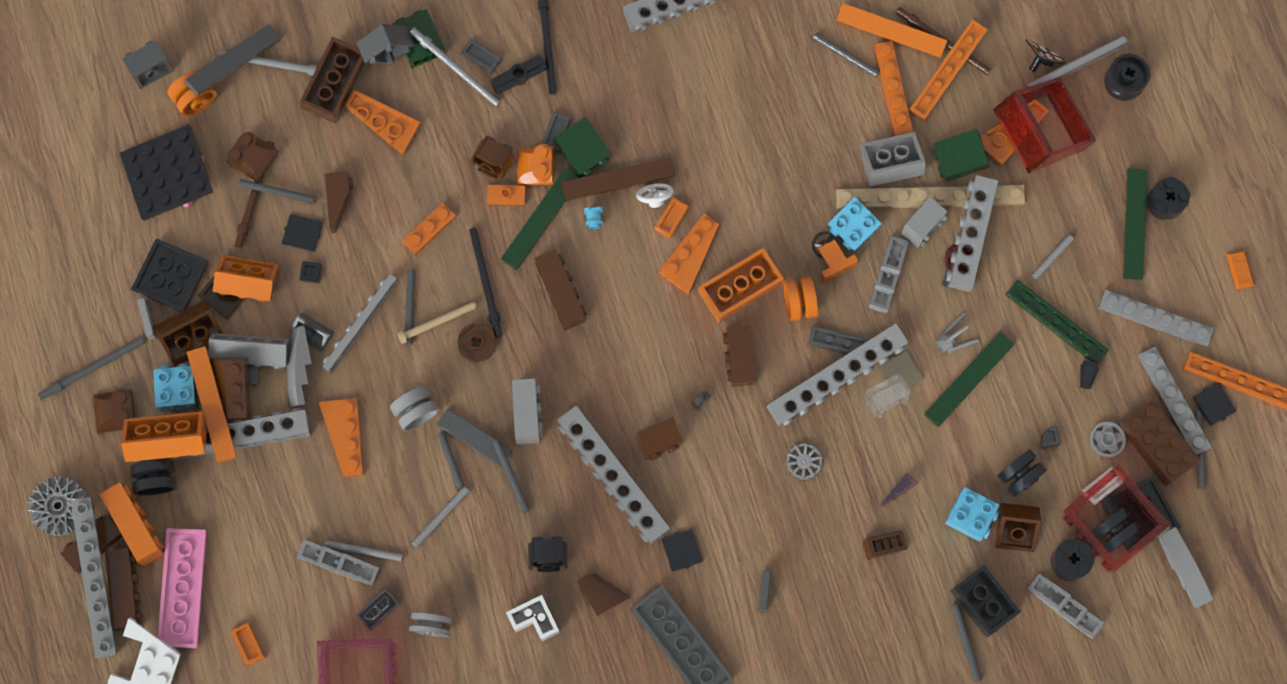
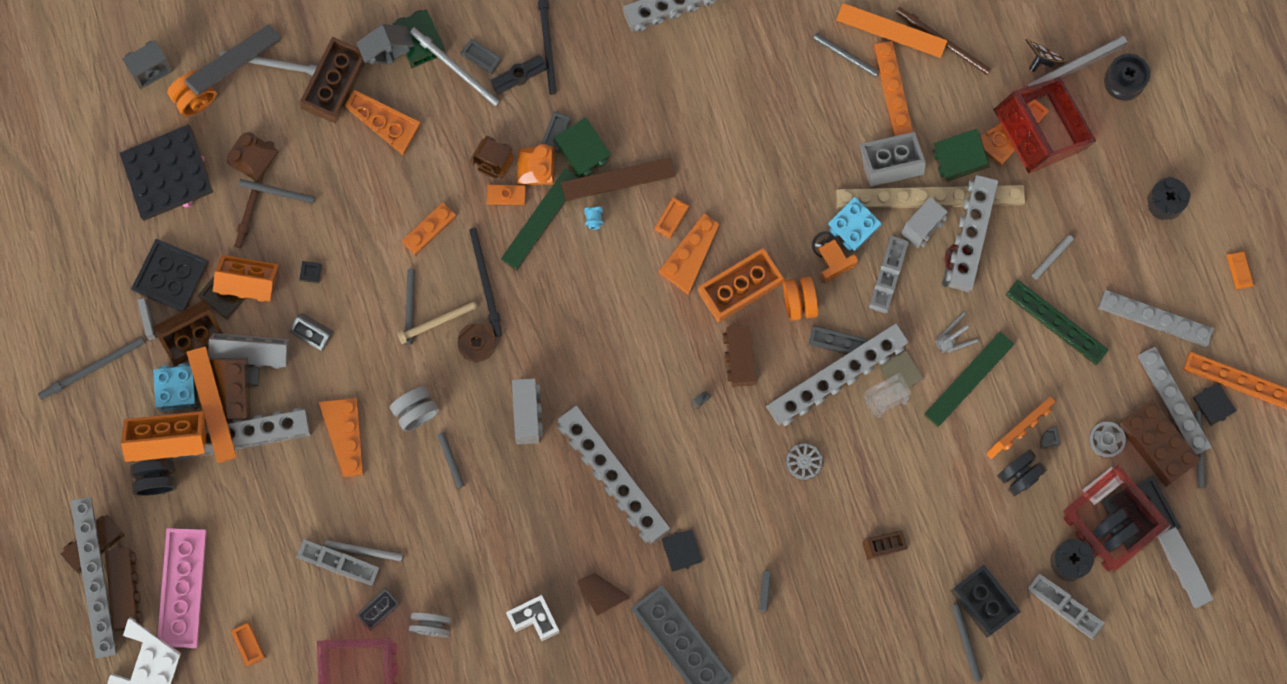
(44, 503): light grey wheel -> none
(112, 410): reddish brown slope -> none
(132, 524): orange brick -> none
(297, 360): light grey slope -> none
(302, 232): black piece -> none
(338, 194): reddish brown slope -> none
(364, 317): light grey plate -> none
(440, 517): light grey bar -> none
(470, 436): dark grey tile -> none
(511, 476): dark grey bar -> none
(547, 554): black brick -> none
(560, 290): reddish brown brick -> none
(655, 197): white piece -> none
(659, 439): reddish brown slope -> none
(901, 488): clear purple slope -> none
(948, 70): orange plate -> none
(973, 514): medium azure brick -> none
(1018, 527): reddish brown slope -> none
(1019, 431): none -> orange wing
(1088, 373): black cone -> none
(1135, 224): dark green tile -> none

